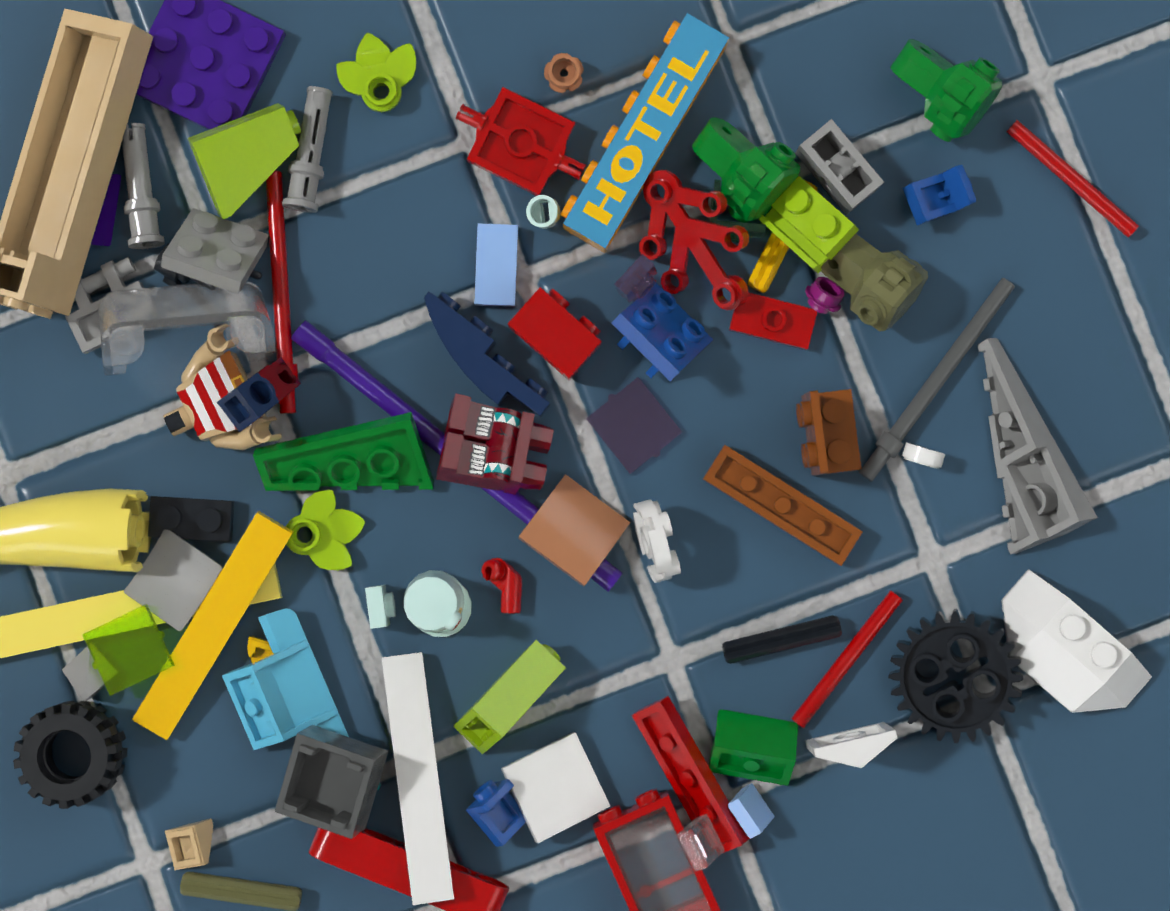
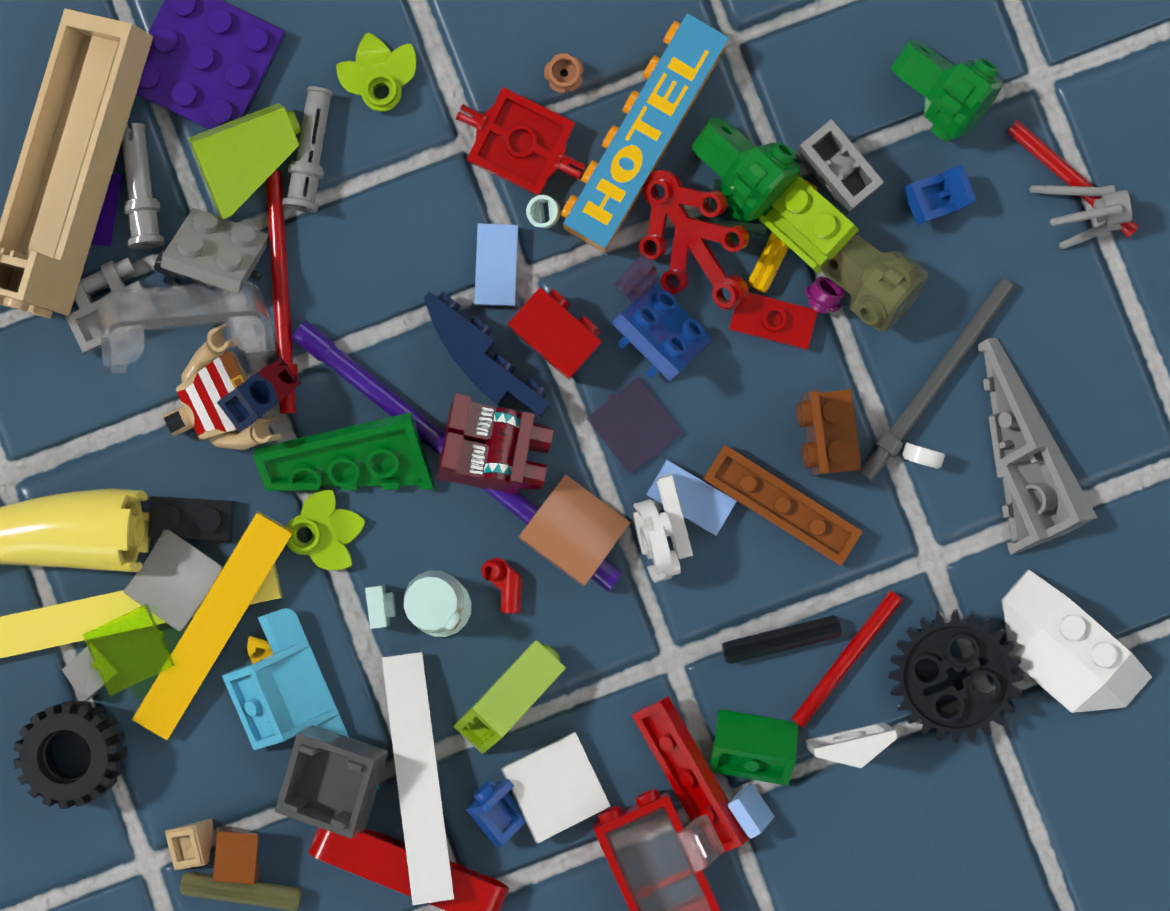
(236, 857): none -> dark orange panel
(673, 508): none -> white tile
(698, 500): none -> light blue tile
(1110, 209): none -> light grey plant

